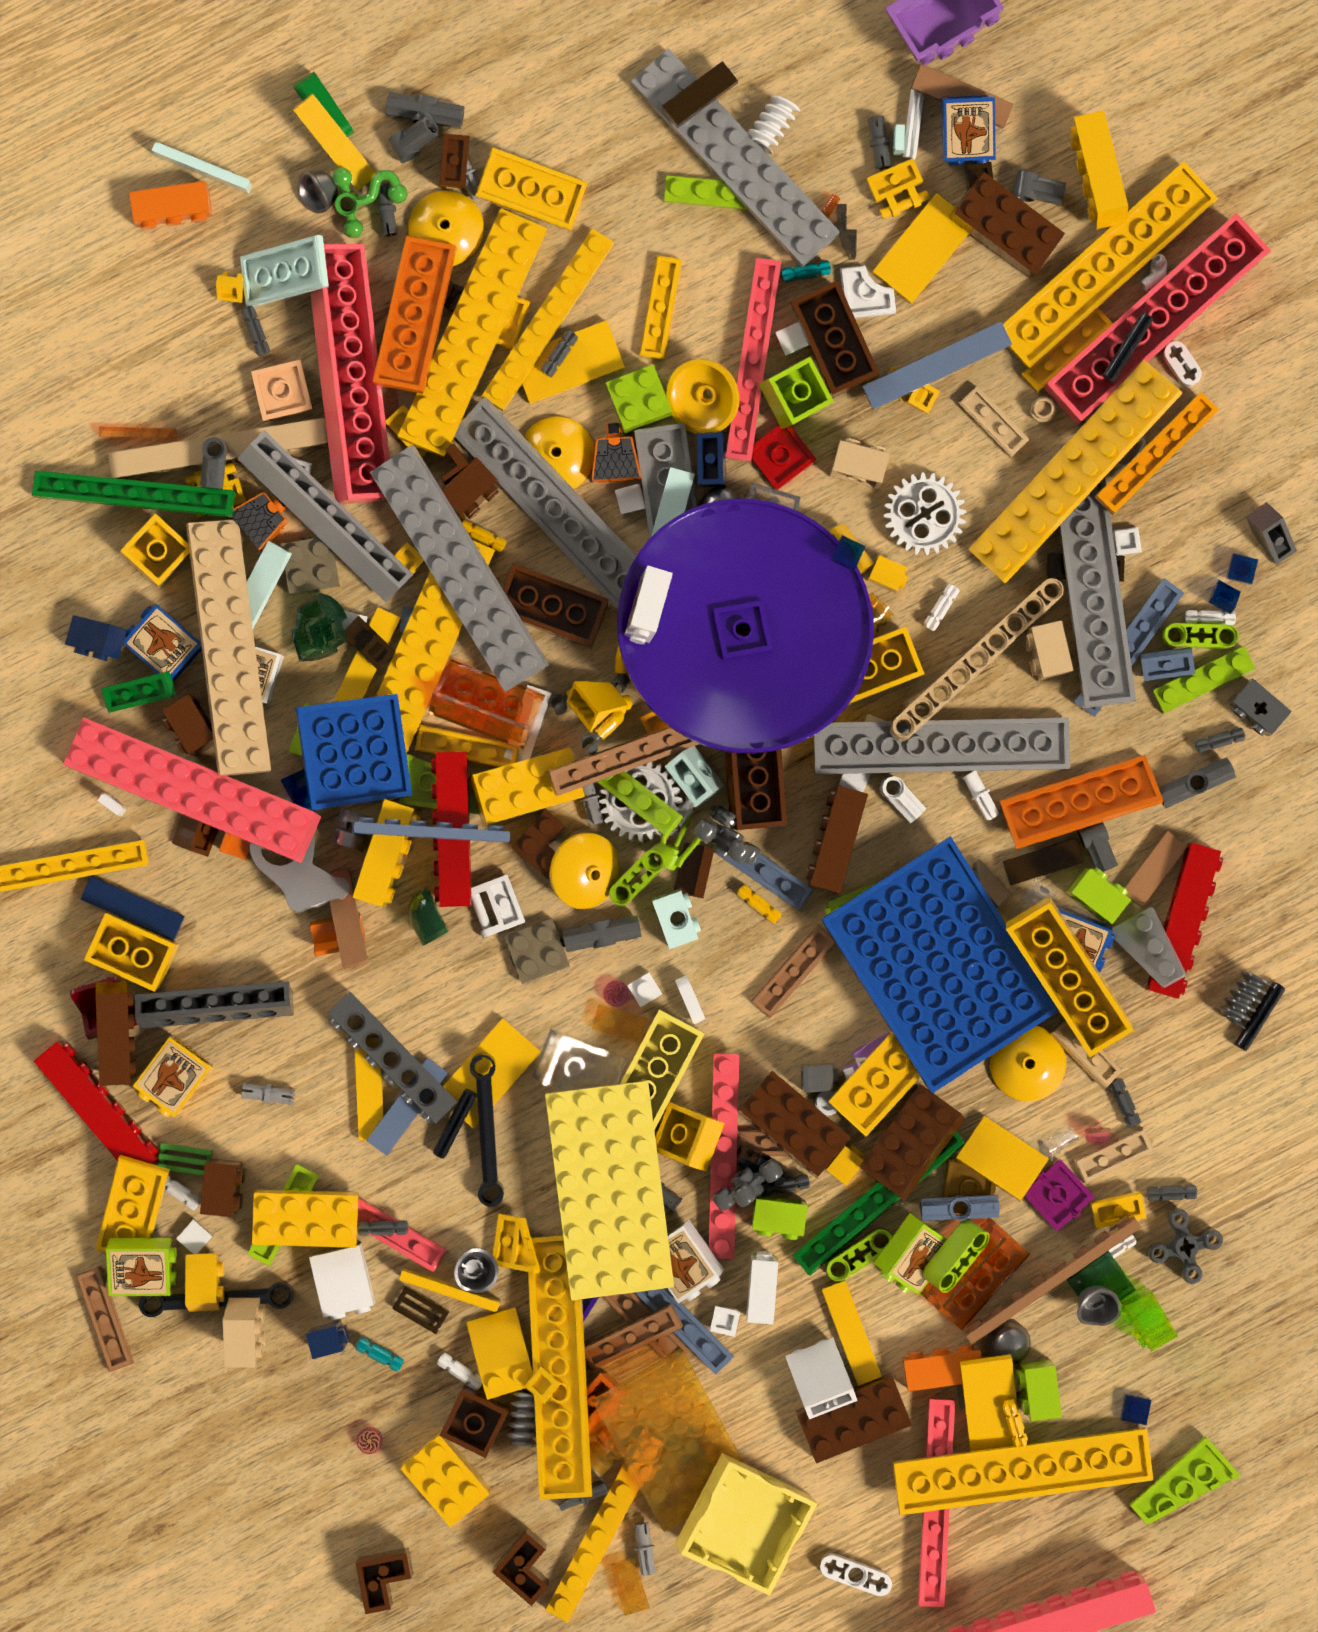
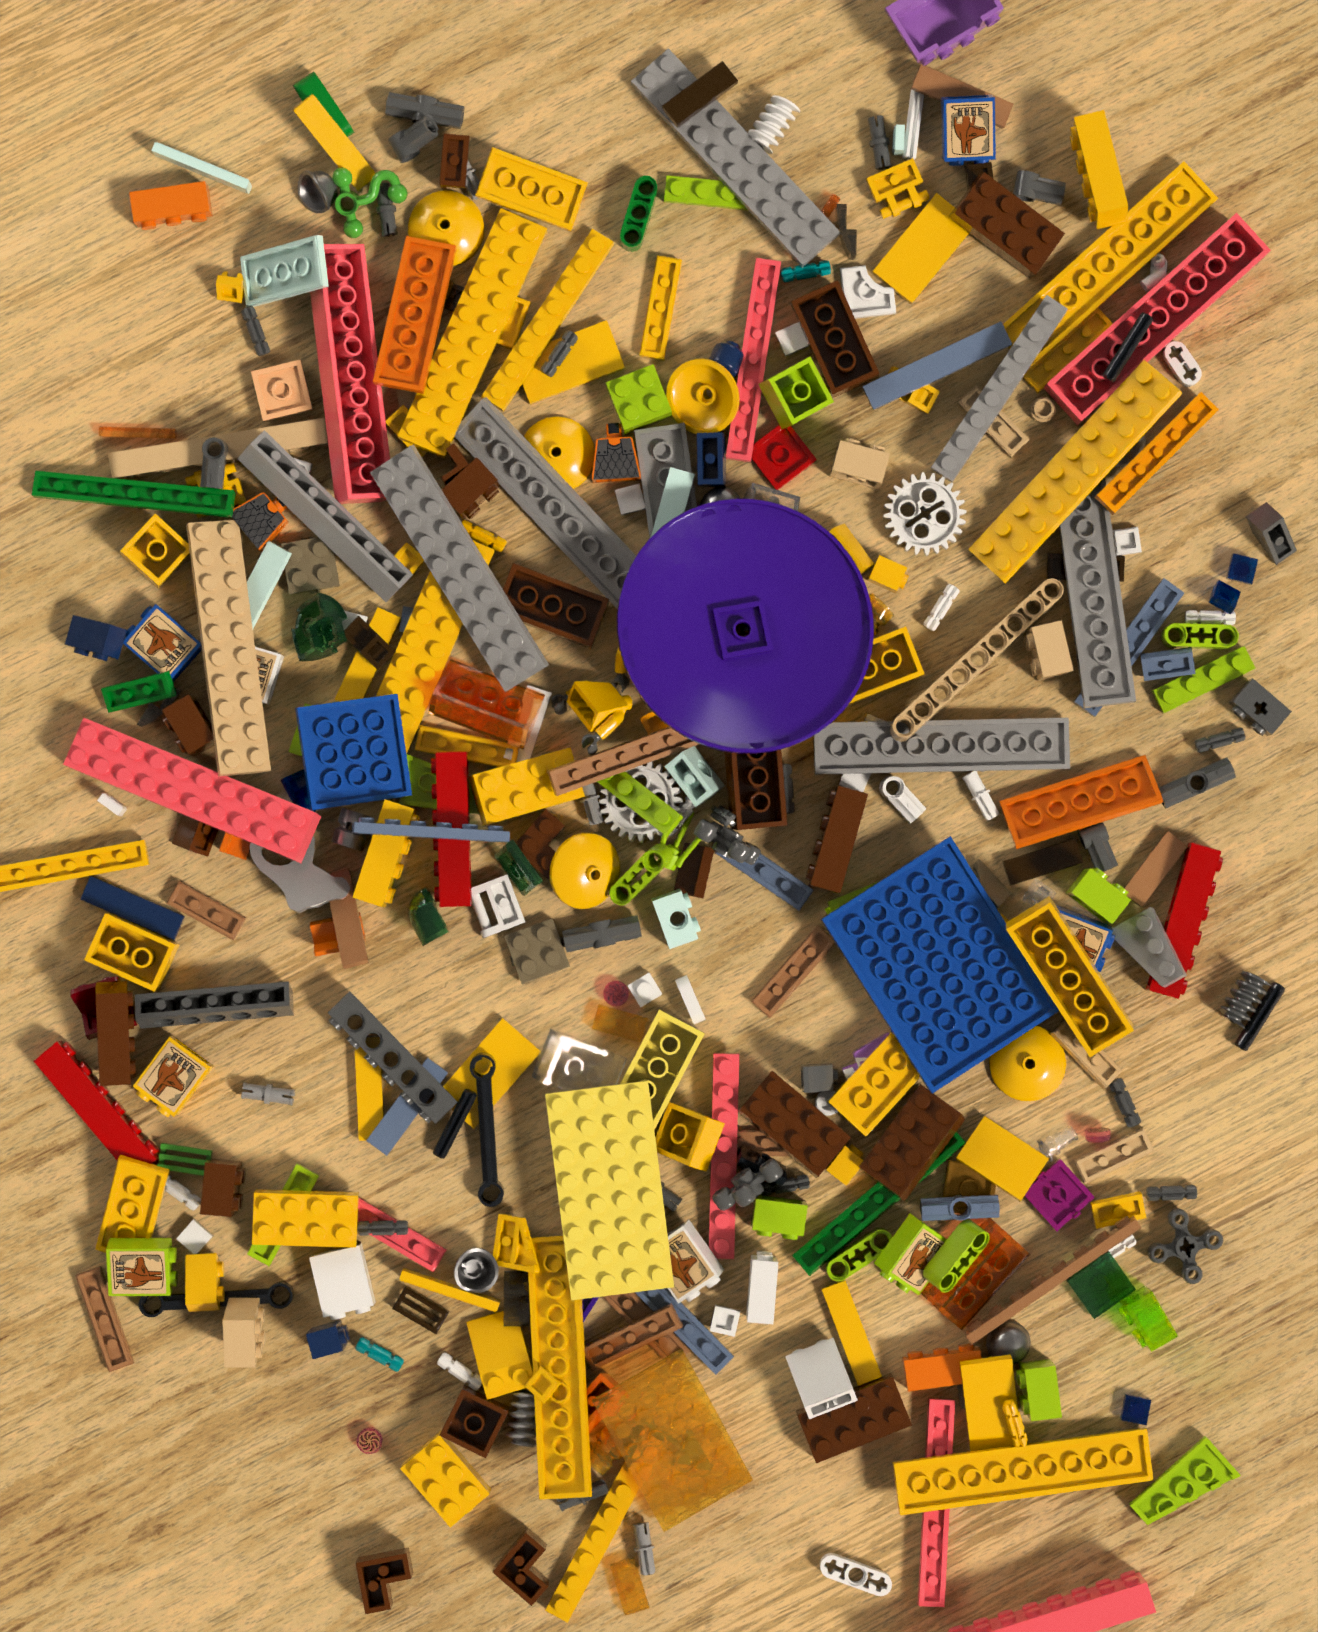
(154, 711): none -> clear smoke slope
(206, 910): none -> medium nougat tile
(516, 1299): none -> clear smoke slope
(518, 868): none -> clear green tile
(640, 201): none -> green beam
(648, 605): white brick -> none
(728, 355): none -> dark blue head
(745, 1524): light yellow tile -> none
(759, 904): yellow axle -> none
(789, 792): none -> dark grey axle
(847, 553): clear blue plate -> none
(999, 388): none -> light grey brick
(1098, 1306): flat silver helmet -> none

